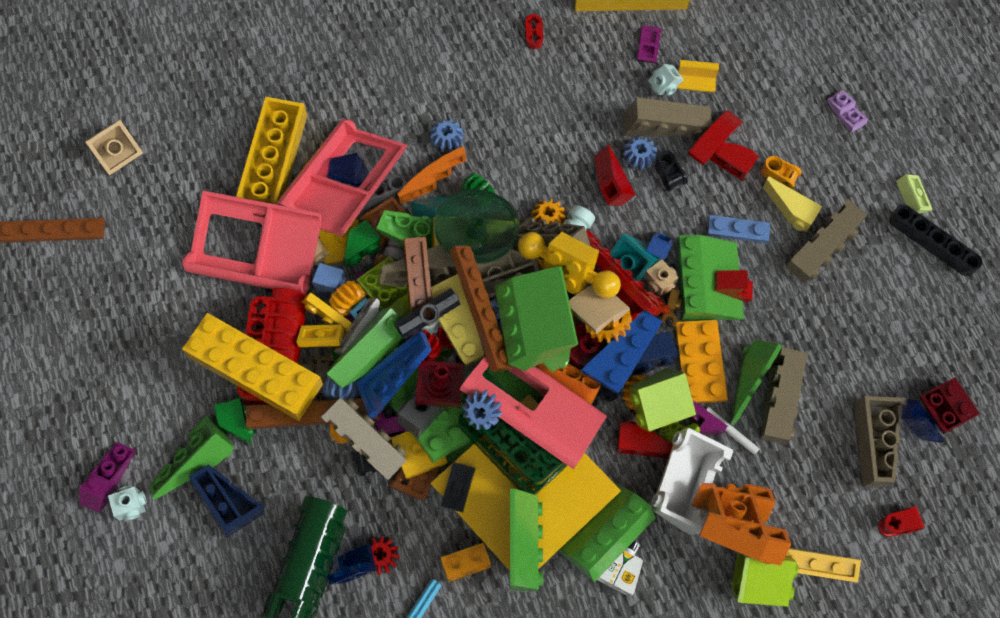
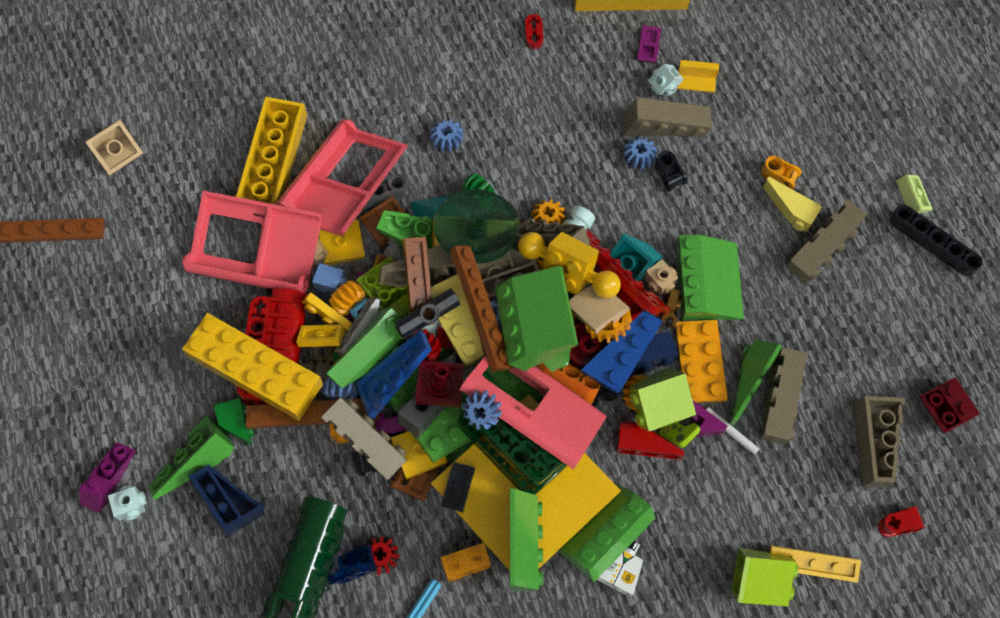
(348, 169): clear blue slope -> none
(360, 242): green slope -> none
(426, 179): orange slope -> none
(612, 178): red slope -> none
(660, 245): blue slope -> none
(691, 462): white windscreen -> none
(715, 137): red slope -> none
(734, 284): red slope -> none
(735, 159): red slope -> none
(738, 229): medium blue plate -> none
(738, 521): orange wedge -> none
(845, 109): lavender slope -> none
(921, 422): clear blue panel -> none

